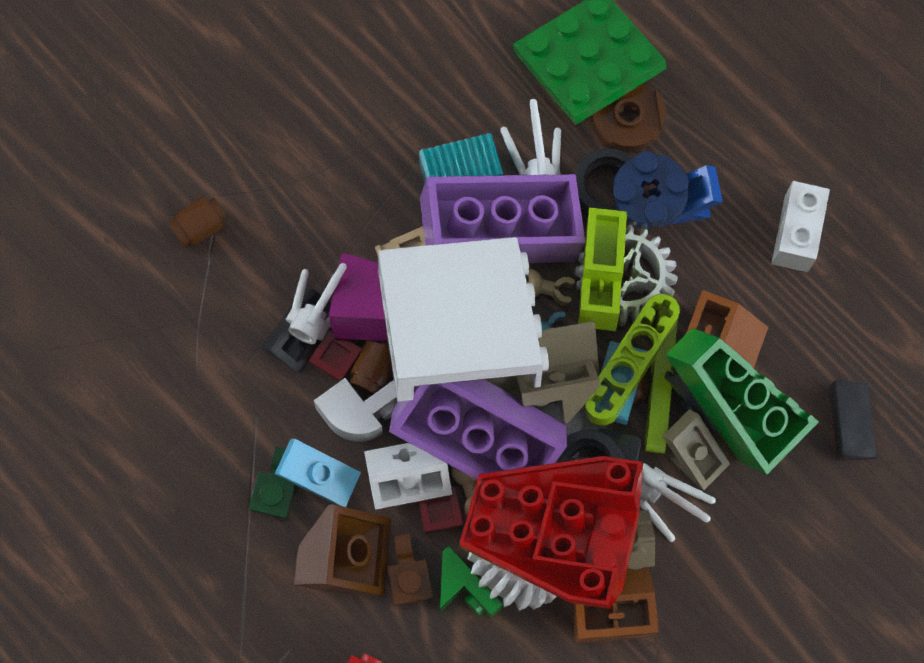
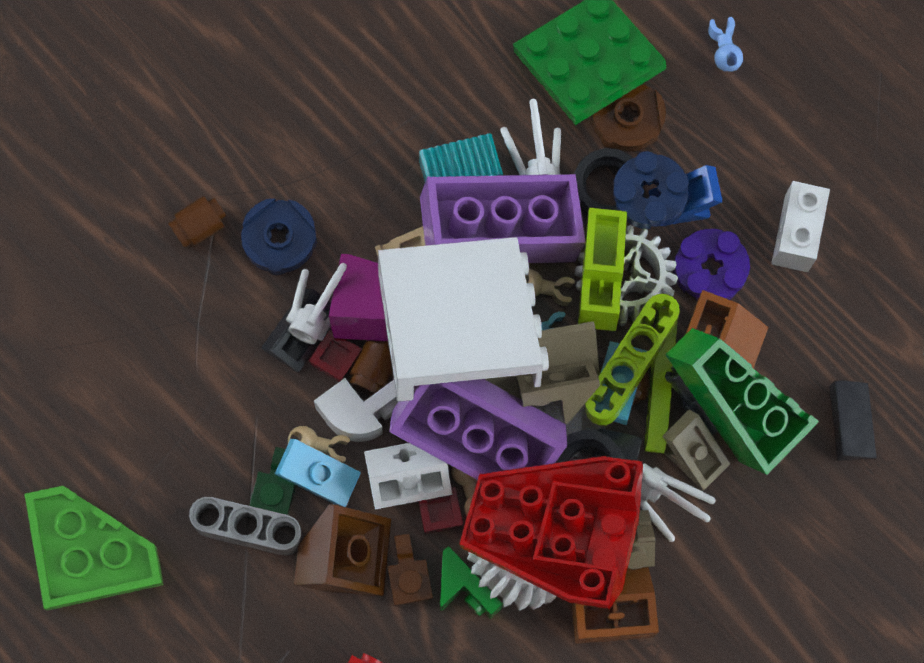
(85, 551): none -> bright green plate
(232, 513): none -> light grey beam
(277, 256): none -> dark blue plate
(310, 438): none -> tan arm
(723, 248): none -> dark purple plate
(728, 56): none -> light blue arm

